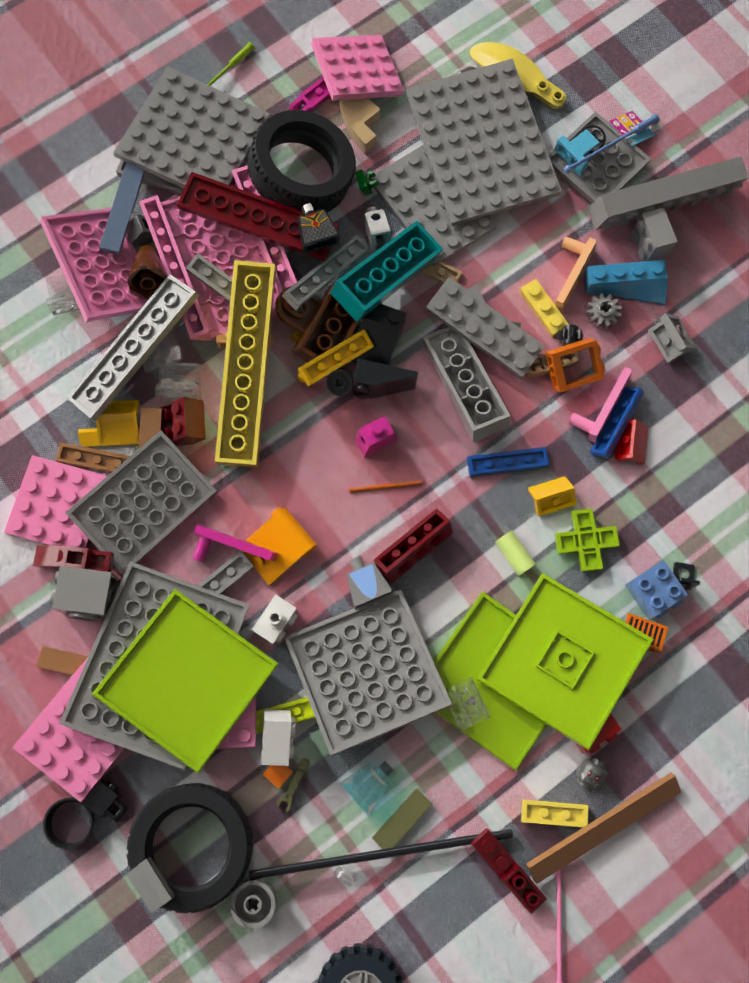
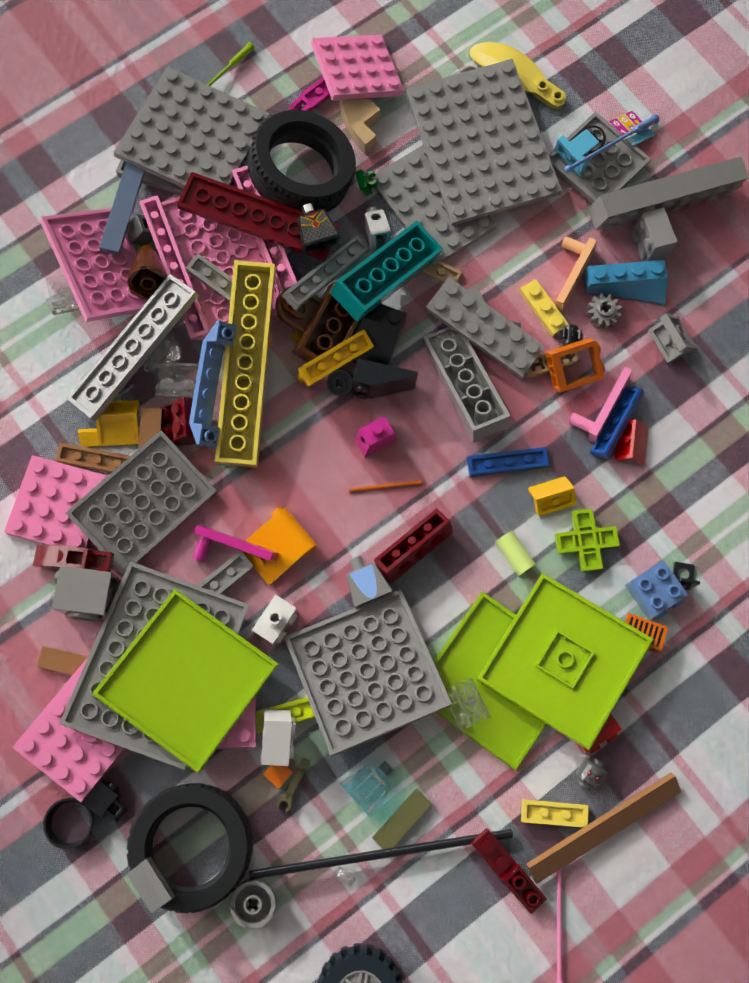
(206, 383): none -> medium blue slope

